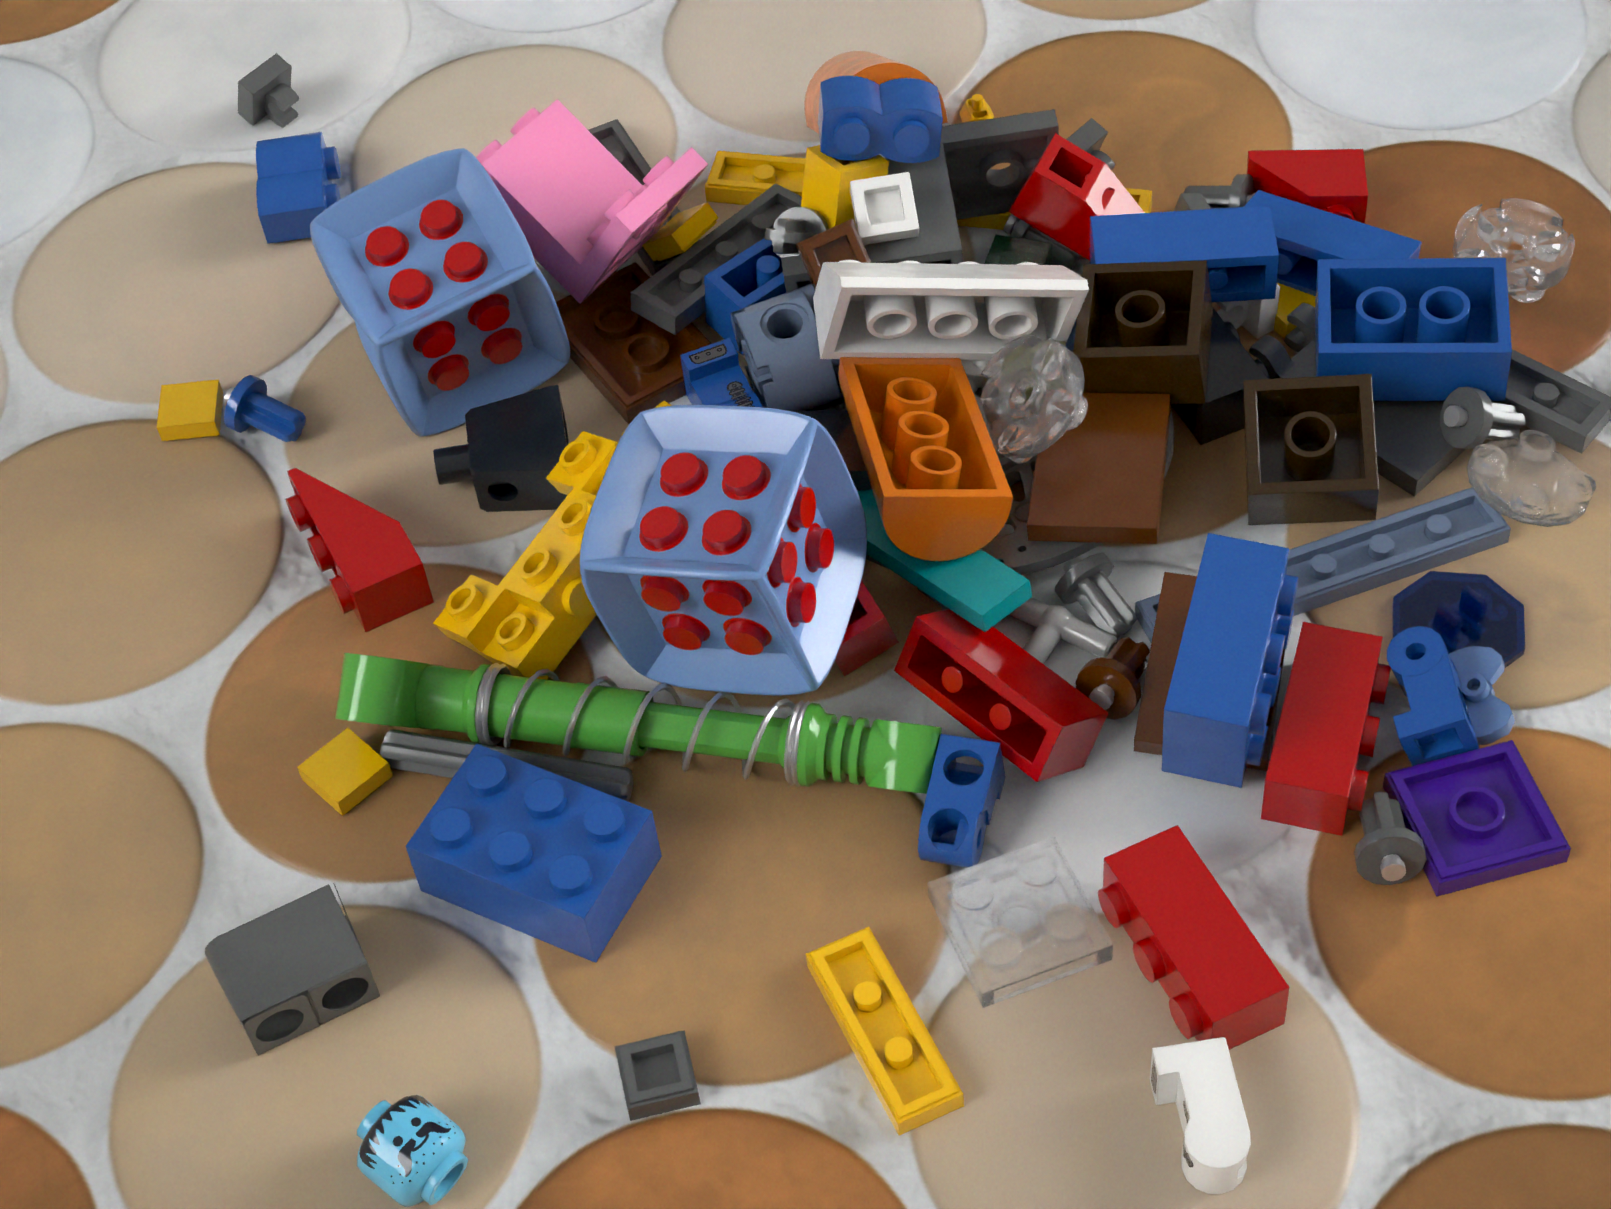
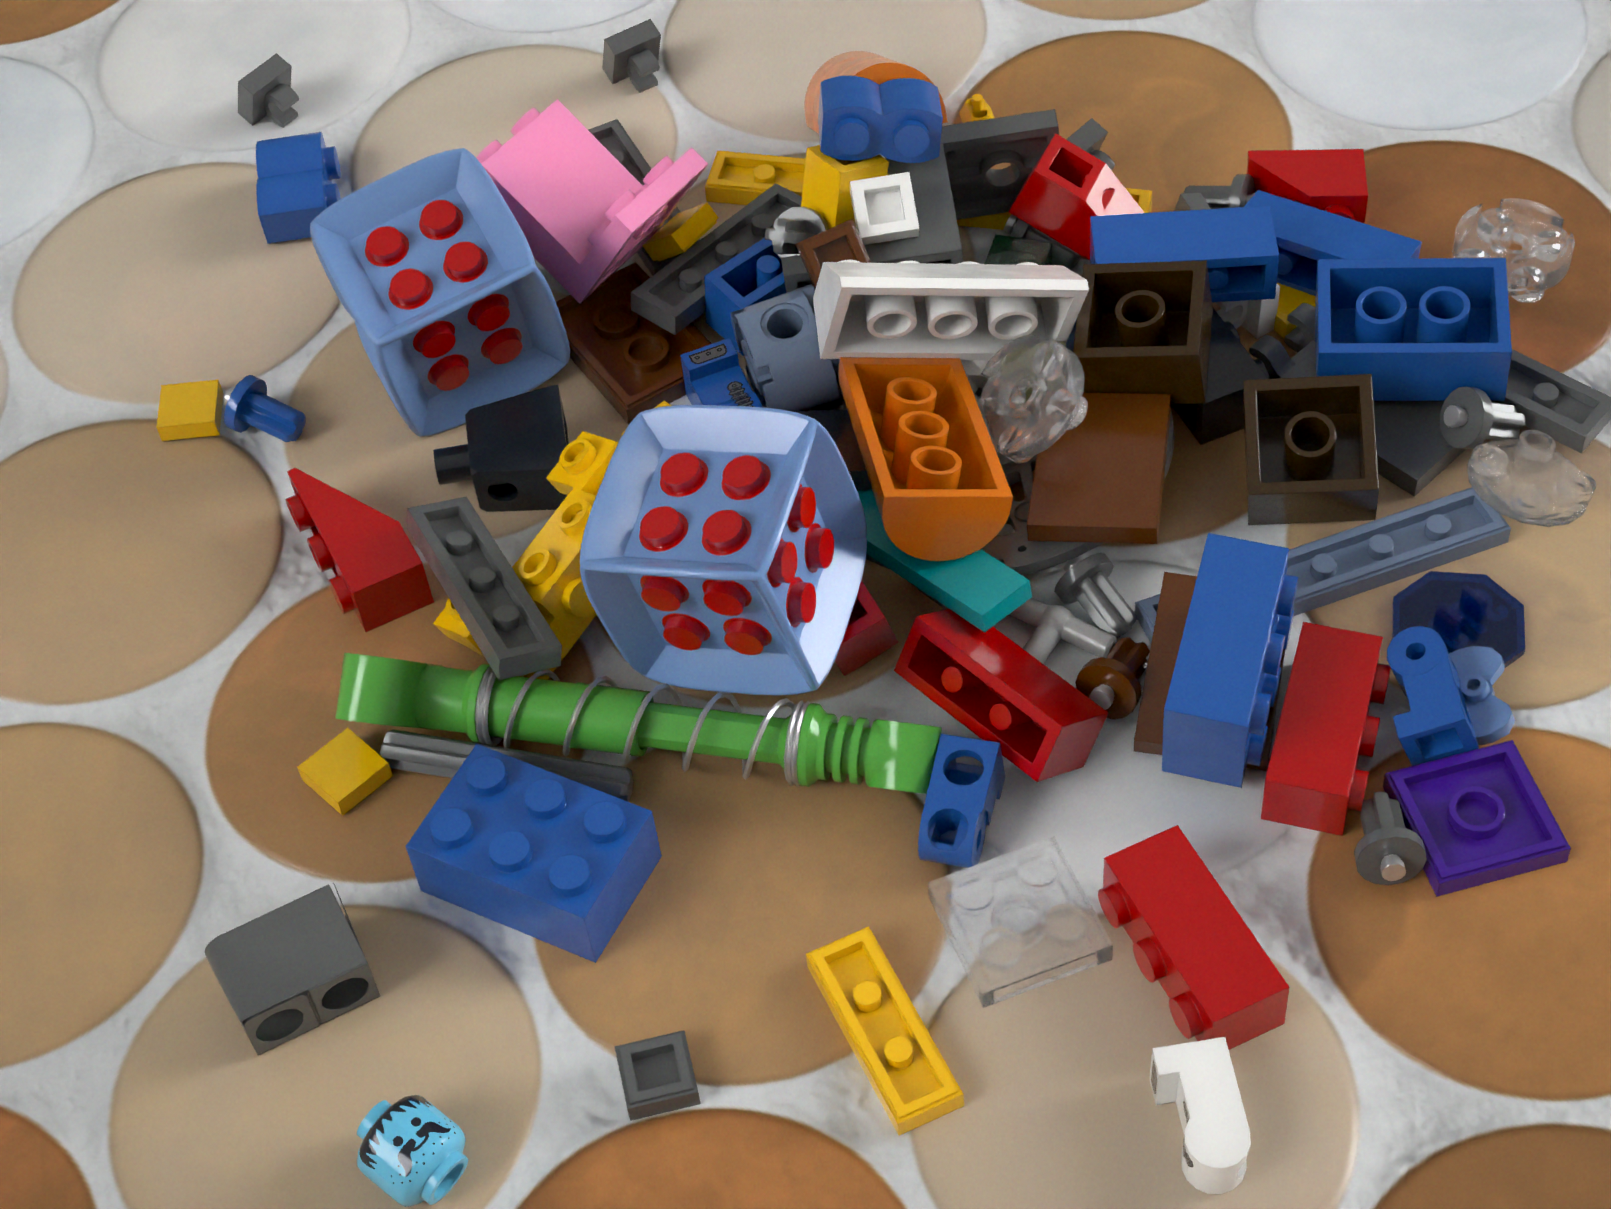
(484, 588): none -> dark grey plate
(633, 55): none -> dark grey tile

